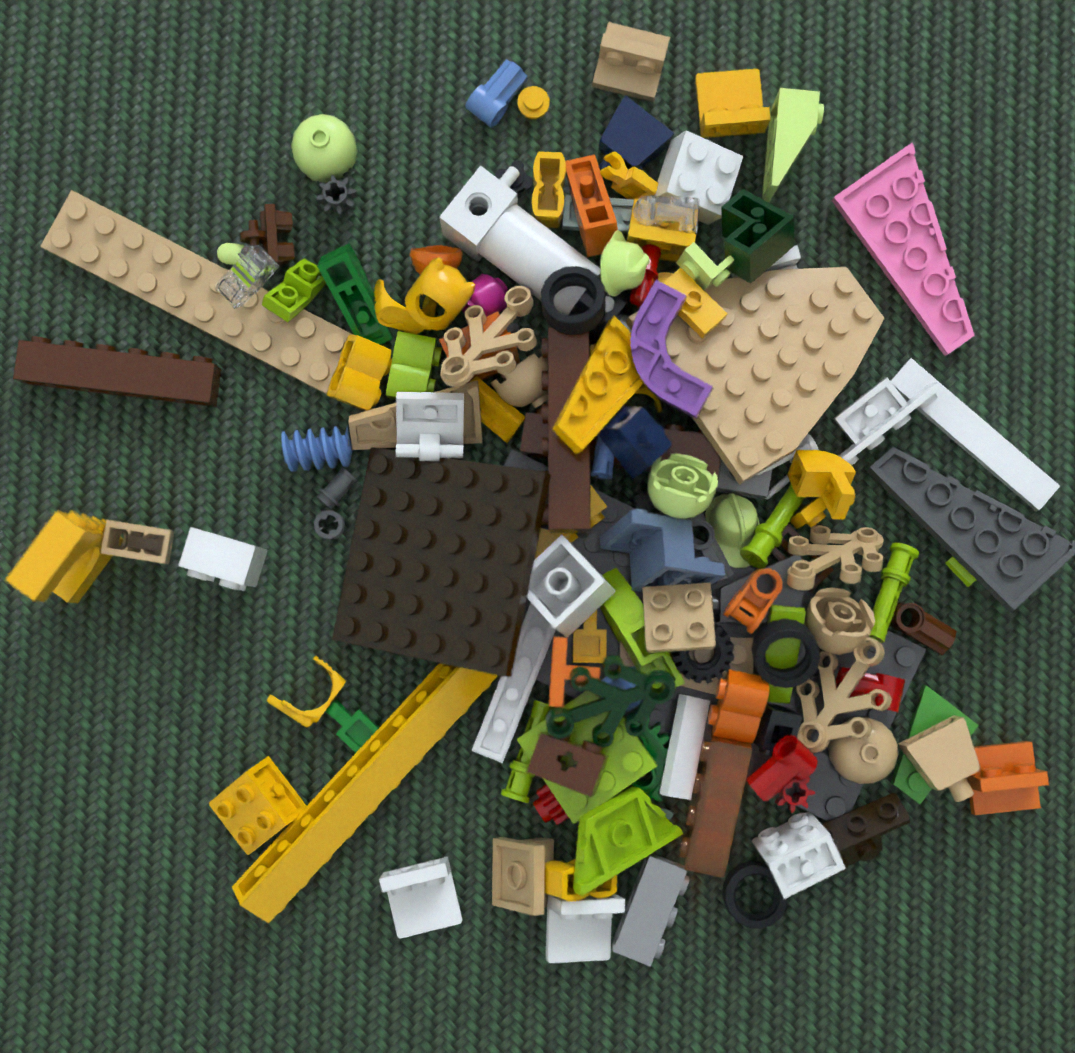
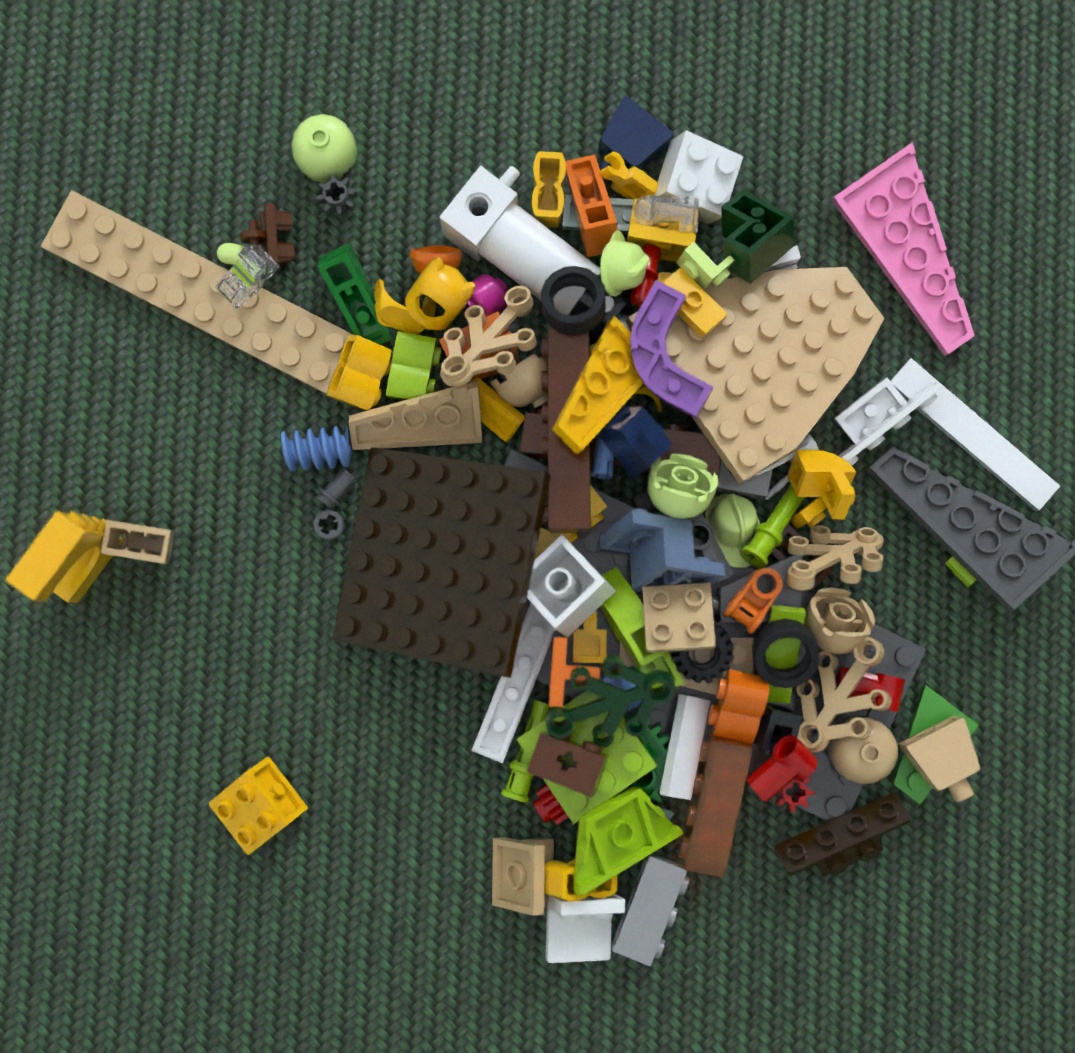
(117, 373): reddish brown brick -> none
(221, 557): white brick -> none
(296, 291): lime slope -> none
(307, 717): yellow helmet -> none
(354, 728): green plate -> none
(358, 788): yellow brick -> none
(422, 897): white bracket -> none
(429, 425): white plate -> none
(492, 100): medium blue piece -> none
(523, 181): black plate -> none
(533, 102): yellow plate -> none
(630, 61): tan bracket -> none
(731, 103): yellow bracket -> none
(755, 921): black tyre -> none
(792, 122): yellowish green slope -> none
(798, 853): white bracket -> none
(894, 578): lime pin -> none
(924, 628): reddish brown piece -> none
(1006, 779): orange bracket -> none

